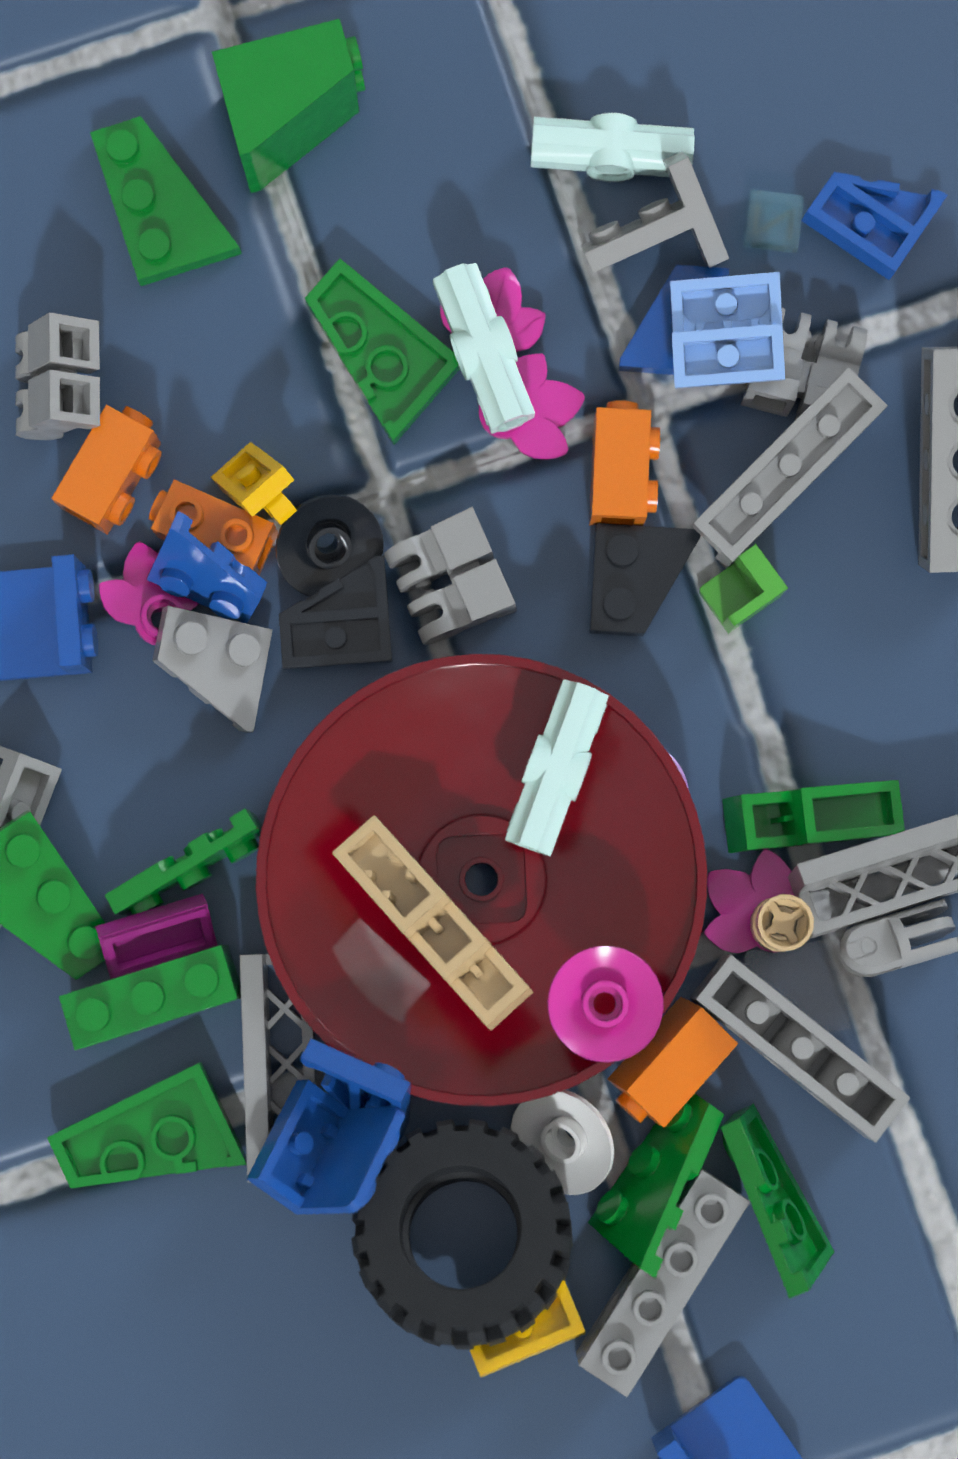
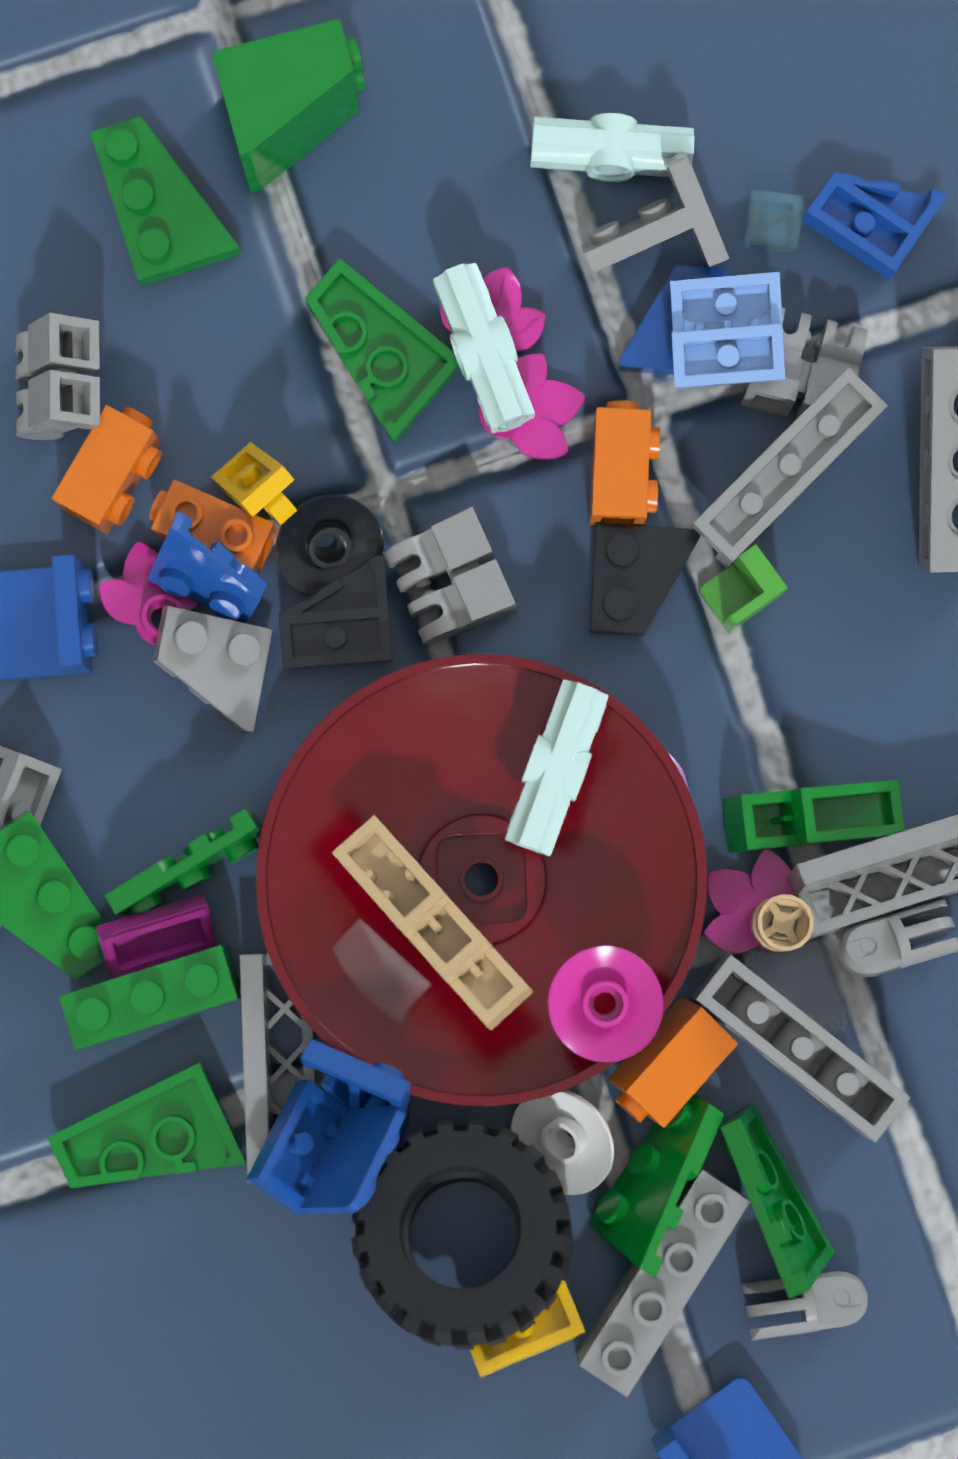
(832, 1302): none -> light grey arm

